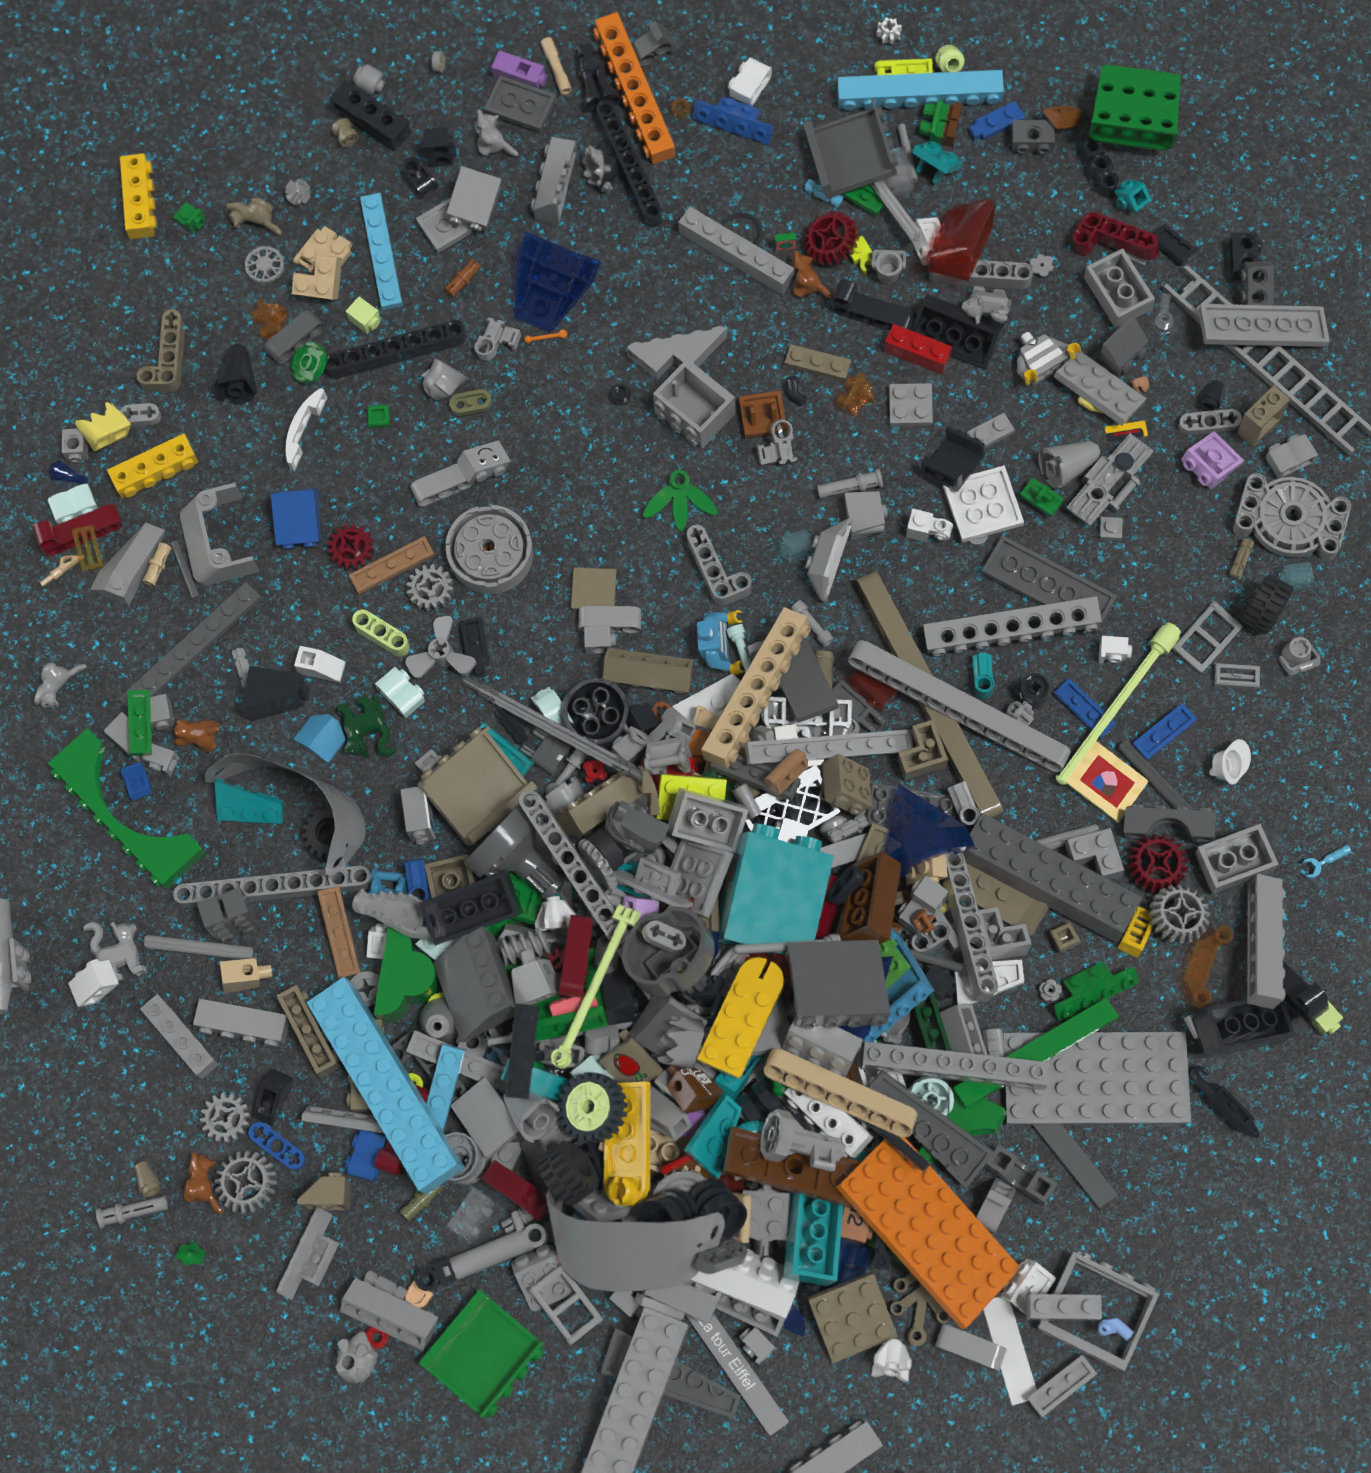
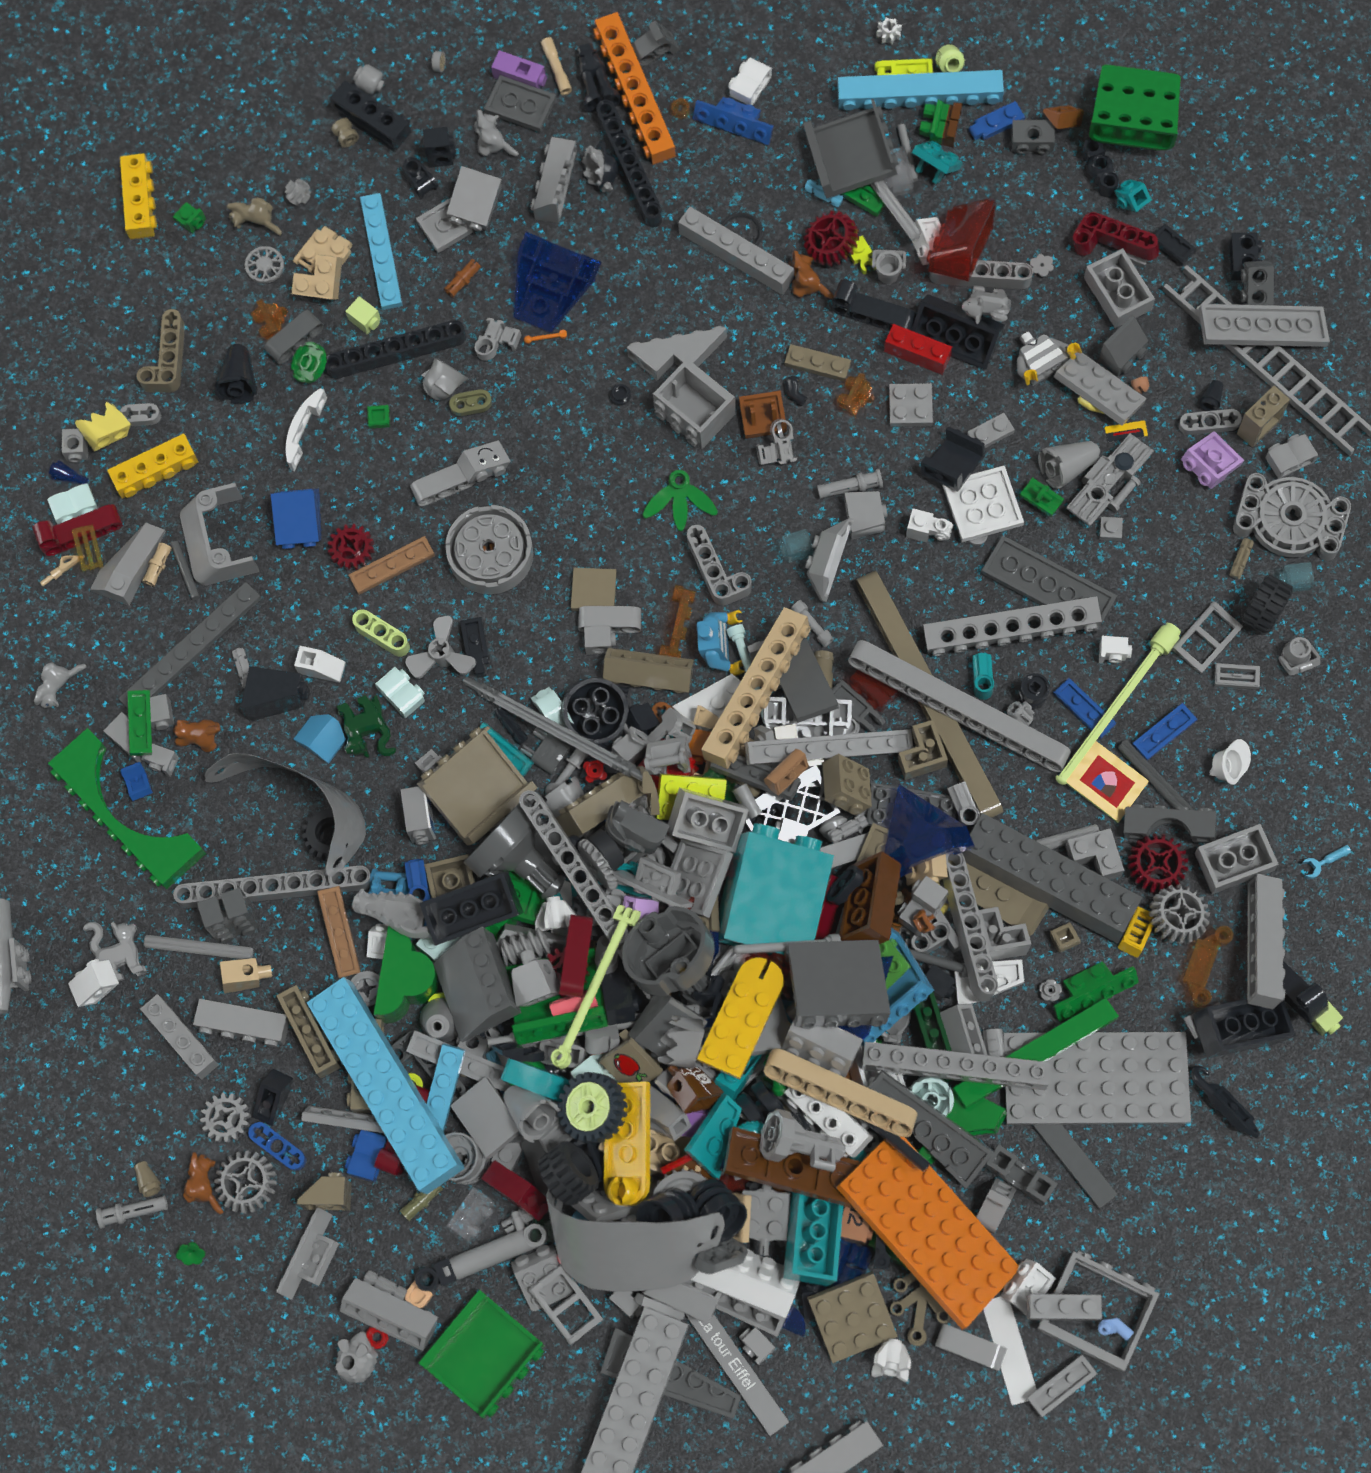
(241, 805): teal wing -> none
(420, 590): light grey gear -> none
(522, 1051): black plate -> none
(667, 933): light grey beam -> none
(684, 597): none -> clear orange plate
(785, 241): green tile -> none
(1158, 324): clear bar -> none

